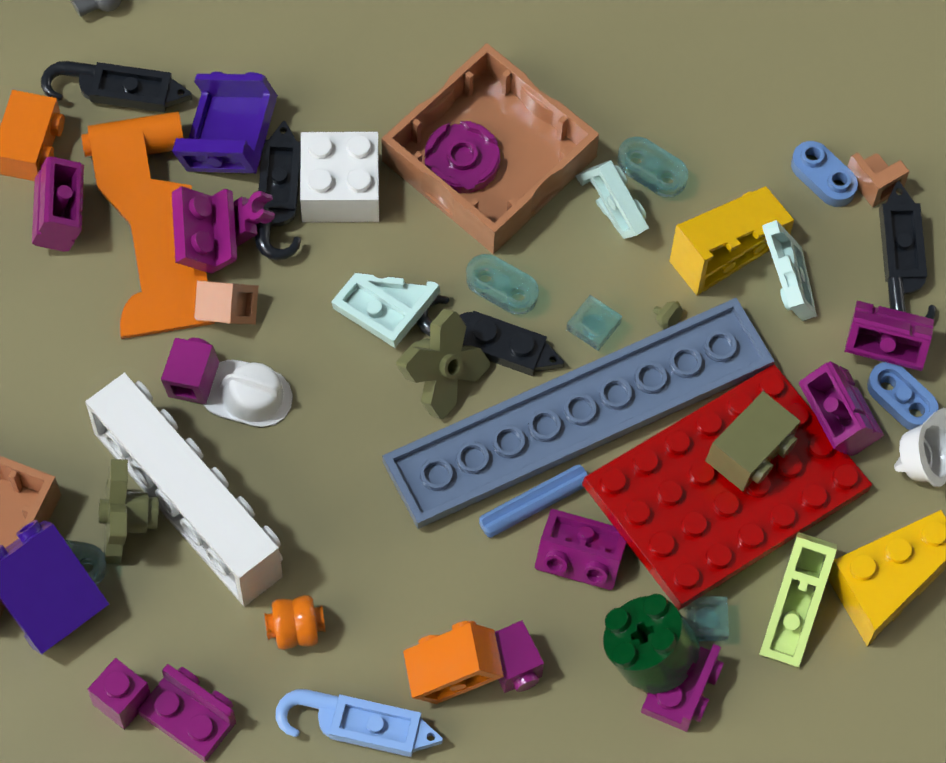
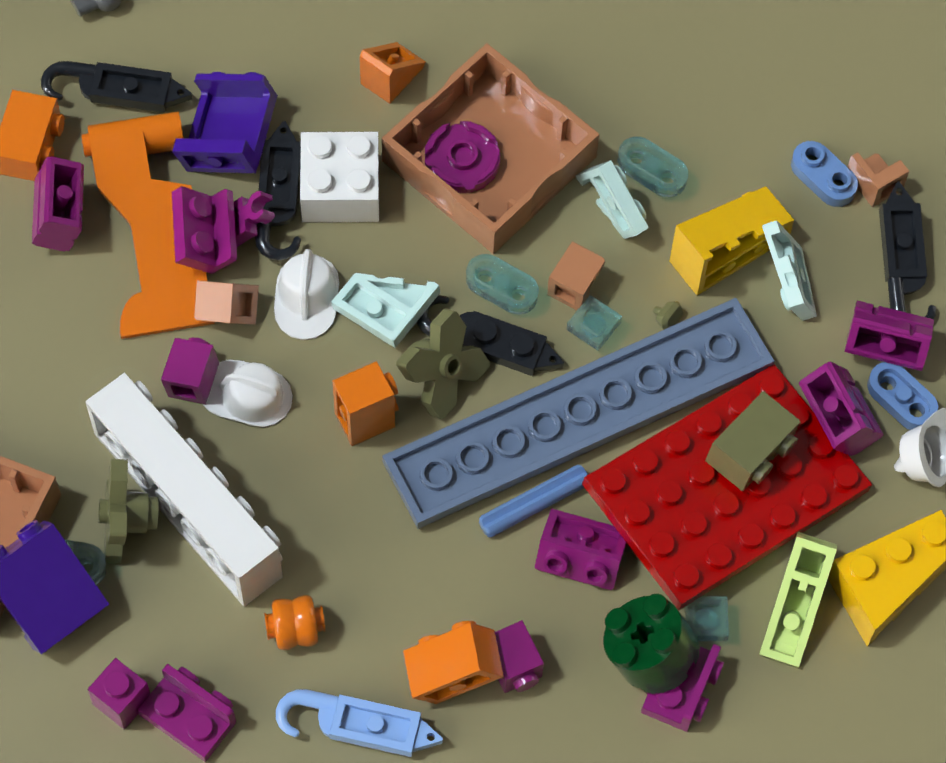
(305, 296): none -> white piece
(365, 402): none -> orange brick
(388, 69): none -> orange slope
(574, 275): none -> nougat panel

